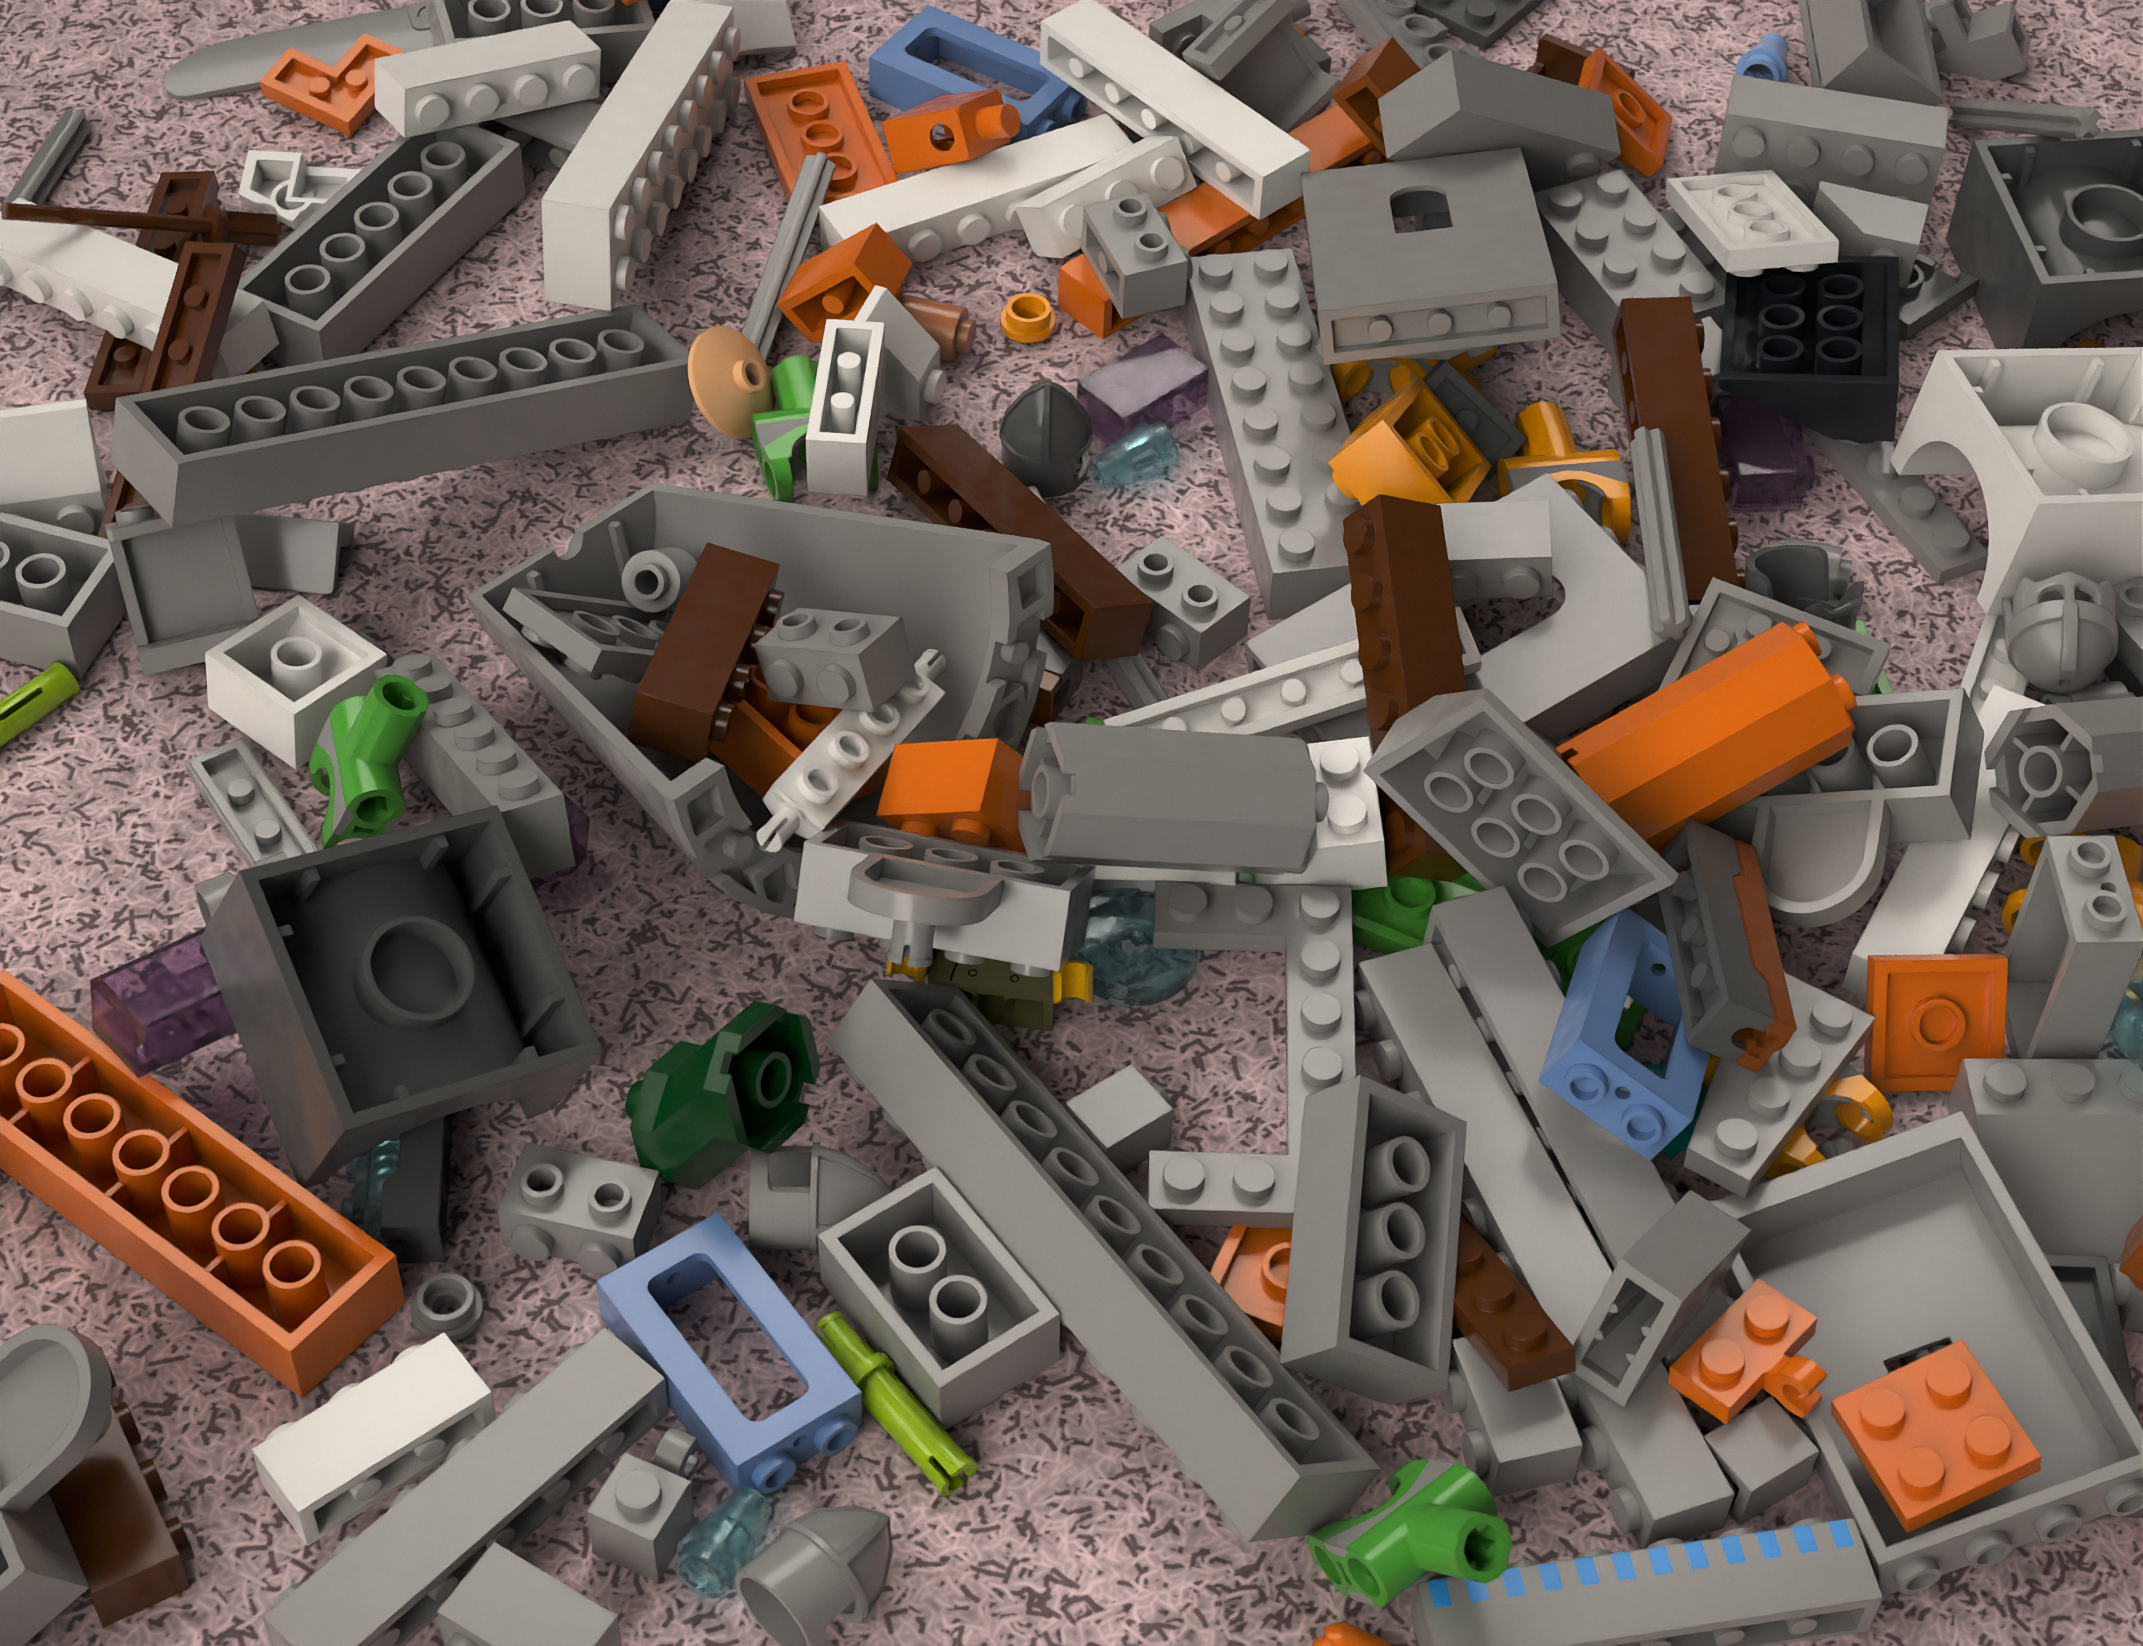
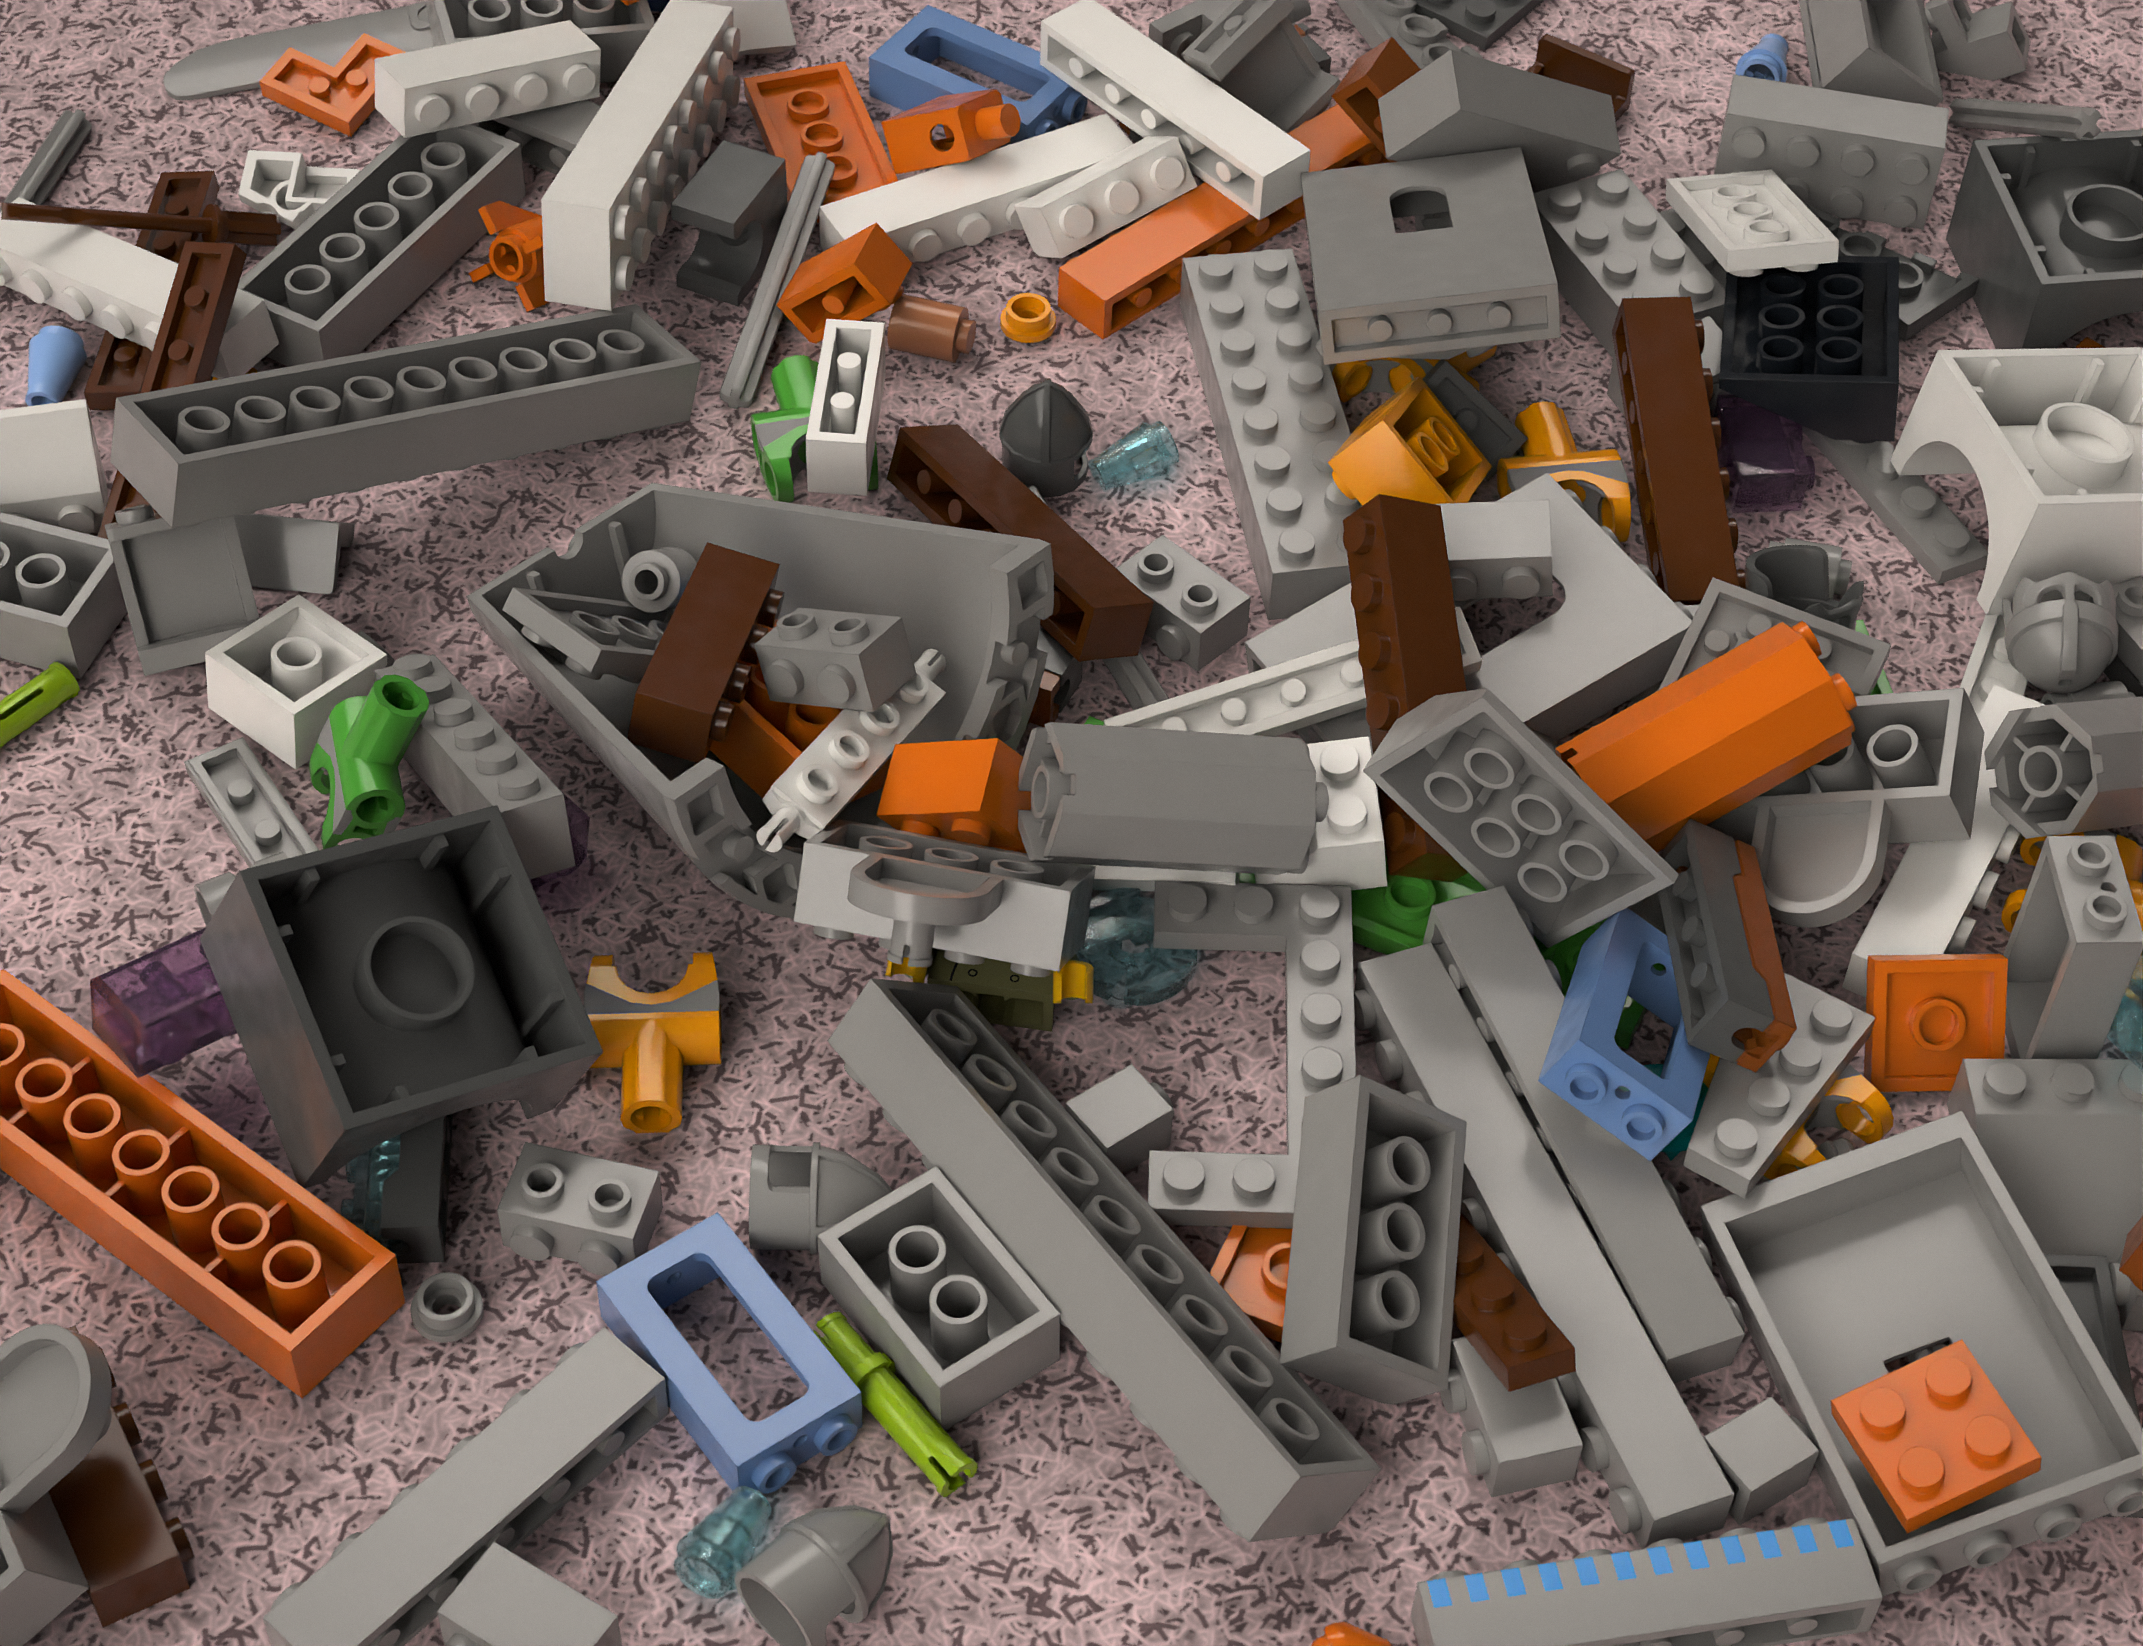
(53, 364): none -> light blue cone
(373, 1437): white brick -> none
(516, 247): none -> orange brick
(646, 1507): light grey brick -> none
(654, 1037): none -> light orange connector
(724, 1096): dark green brick -> none
(729, 380): light nougat dish -> none
(739, 208): none -> dark grey piece
(910, 357): white slope -> none
(1135, 255): light grey brick -> none
(1143, 385): brick -> none
(1433, 1522): bright green connector -> none
(1639, 119): orange plate -> none
(1656, 1295): light grey slope -> none
(1660, 534): light grey axle -> none
(1751, 1351): orange plate -> none
(1872, 224): light grey slope -> none

